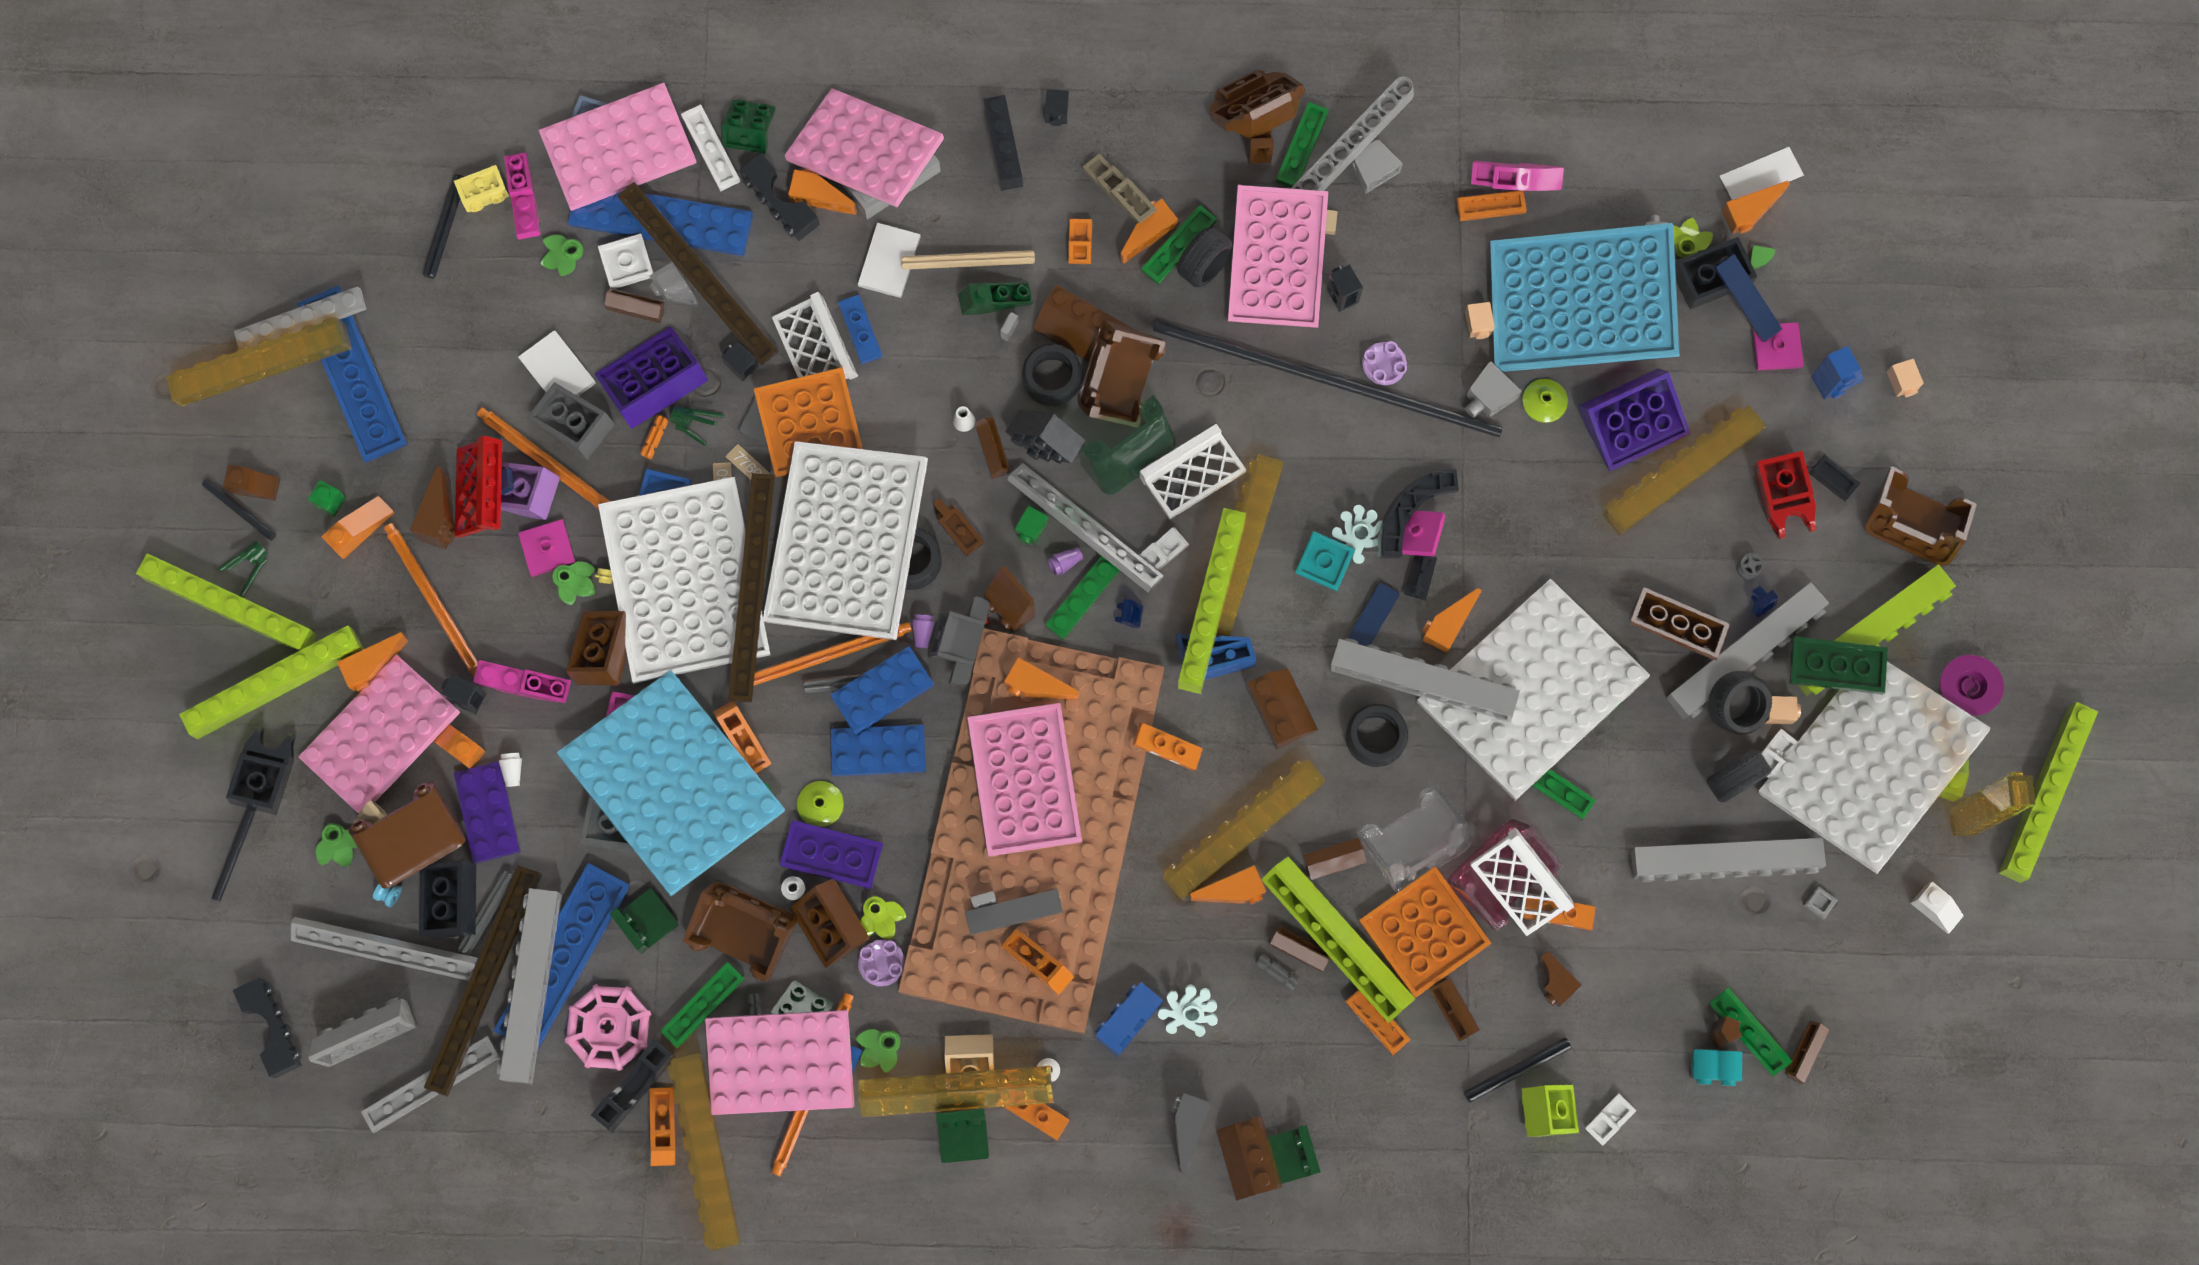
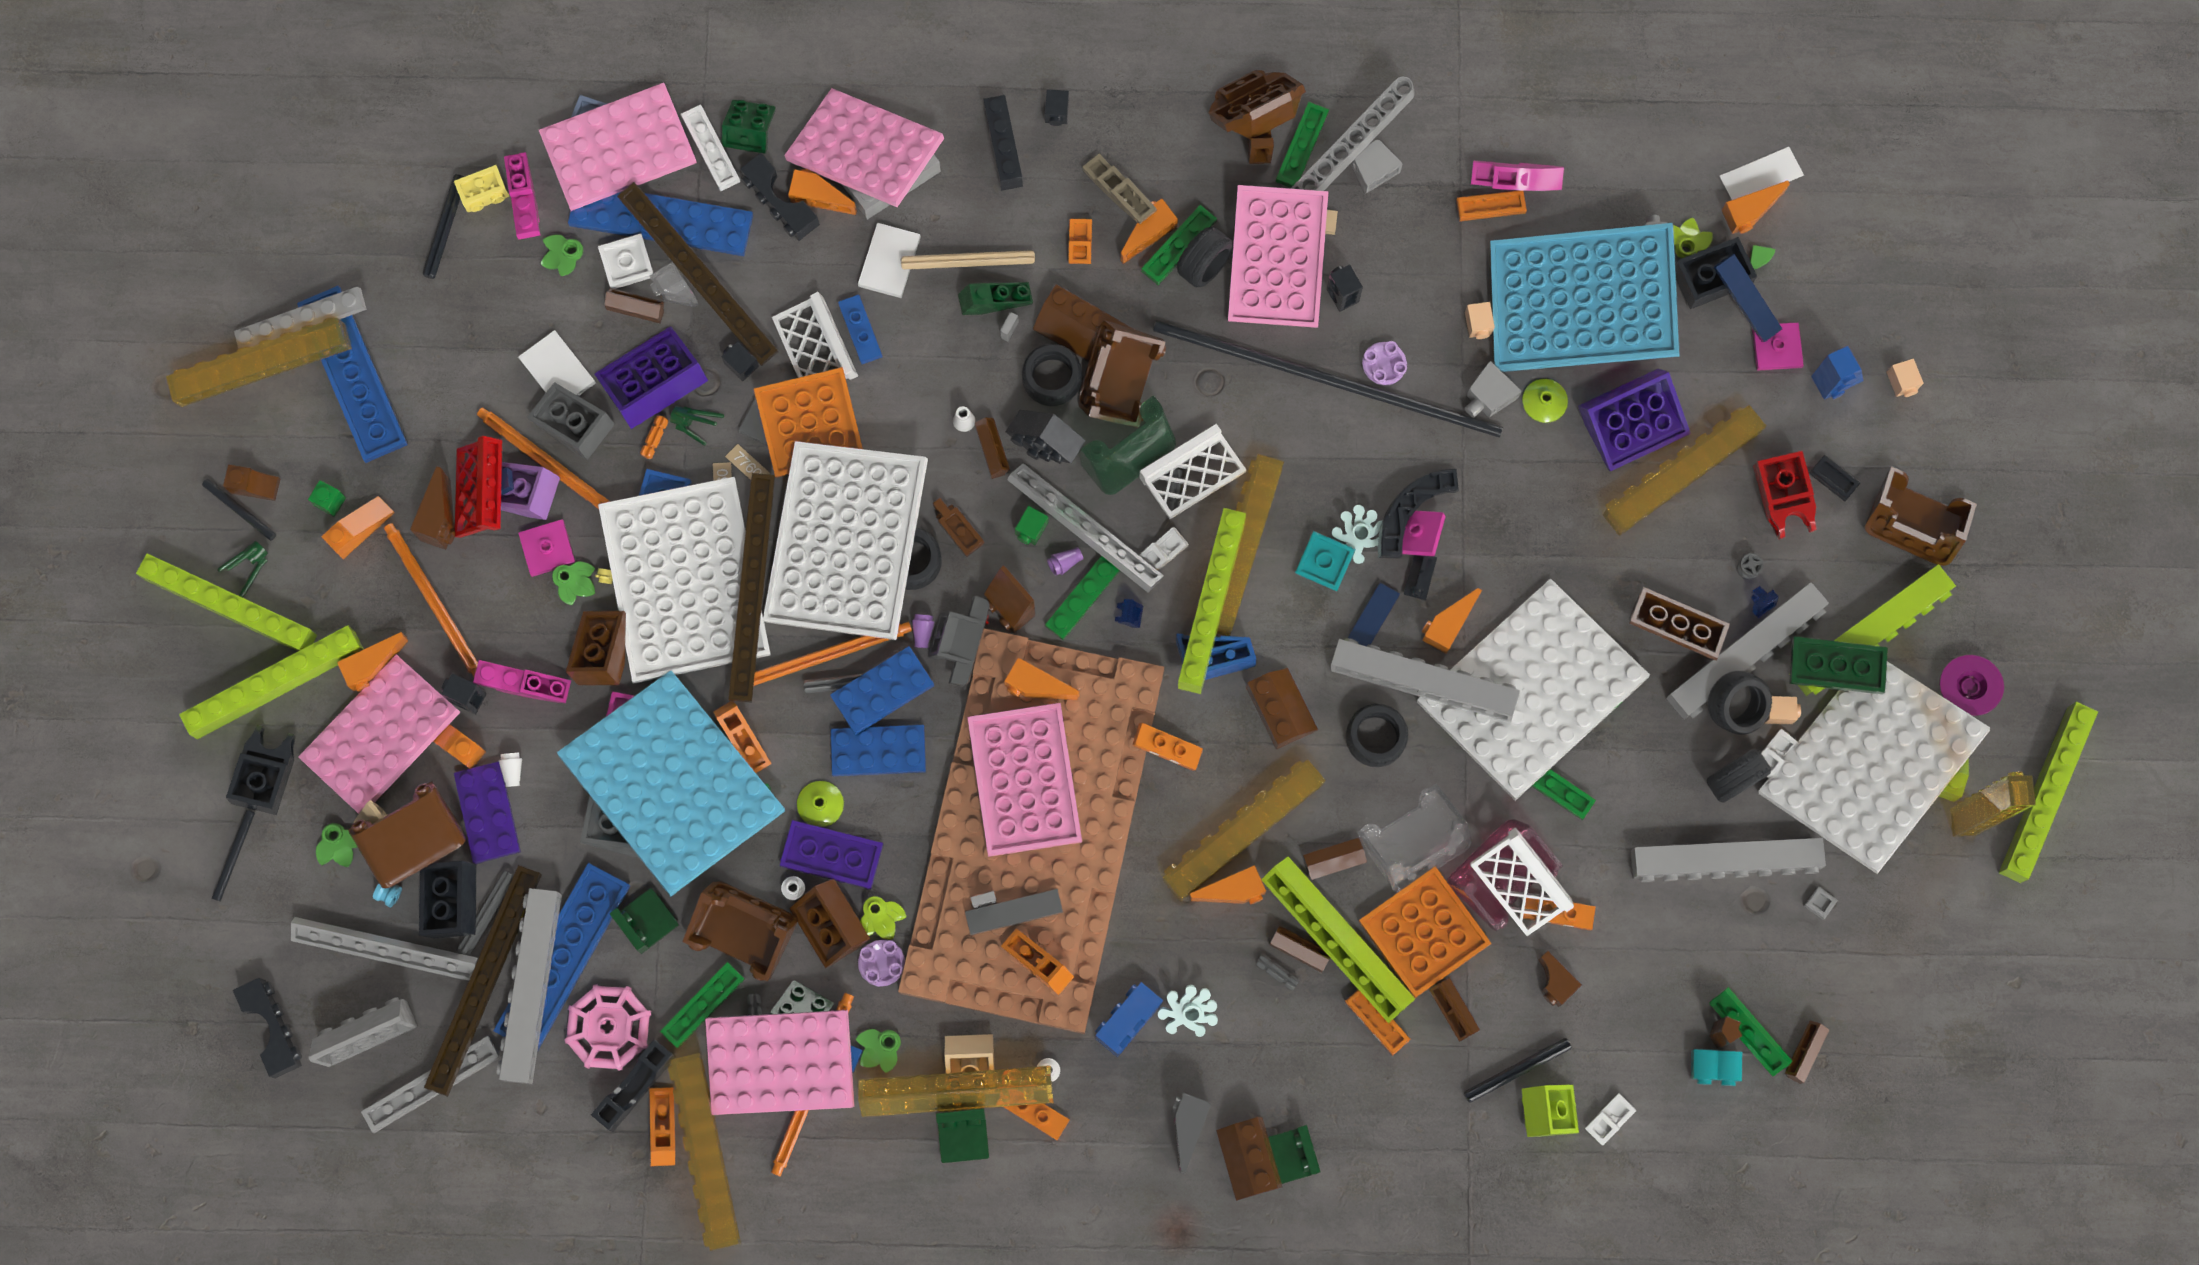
(1938, 907): white slope -> none

